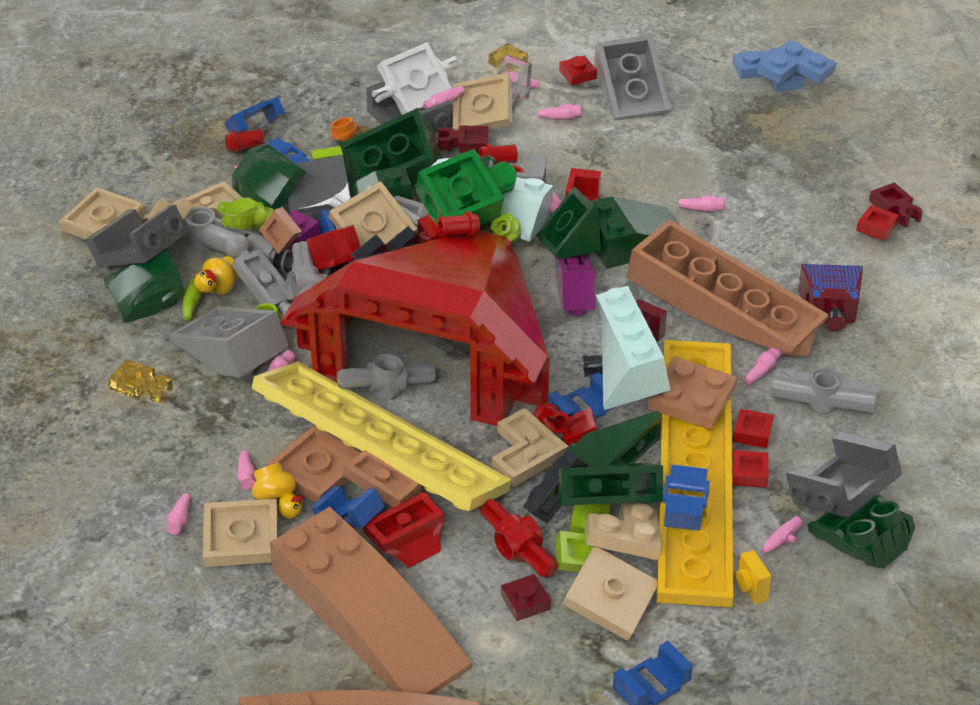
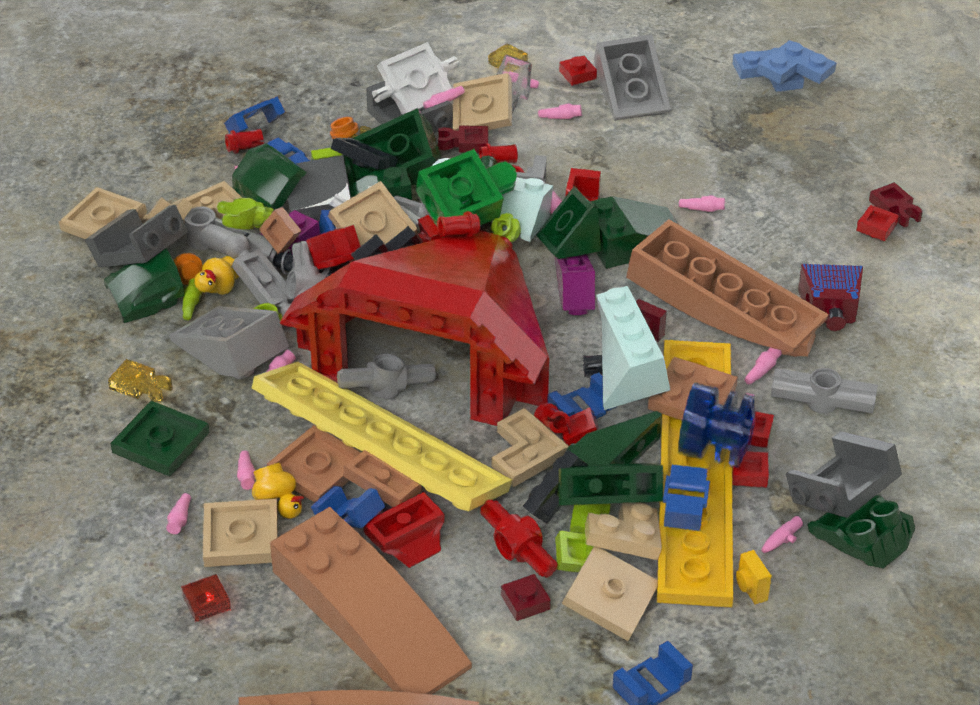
(160, 438): none -> dark green plate
(188, 266): none -> orange plate
(206, 597): none -> clear red plate
(363, 154): none -> black plate
(716, 424): none -> clear blue wheel

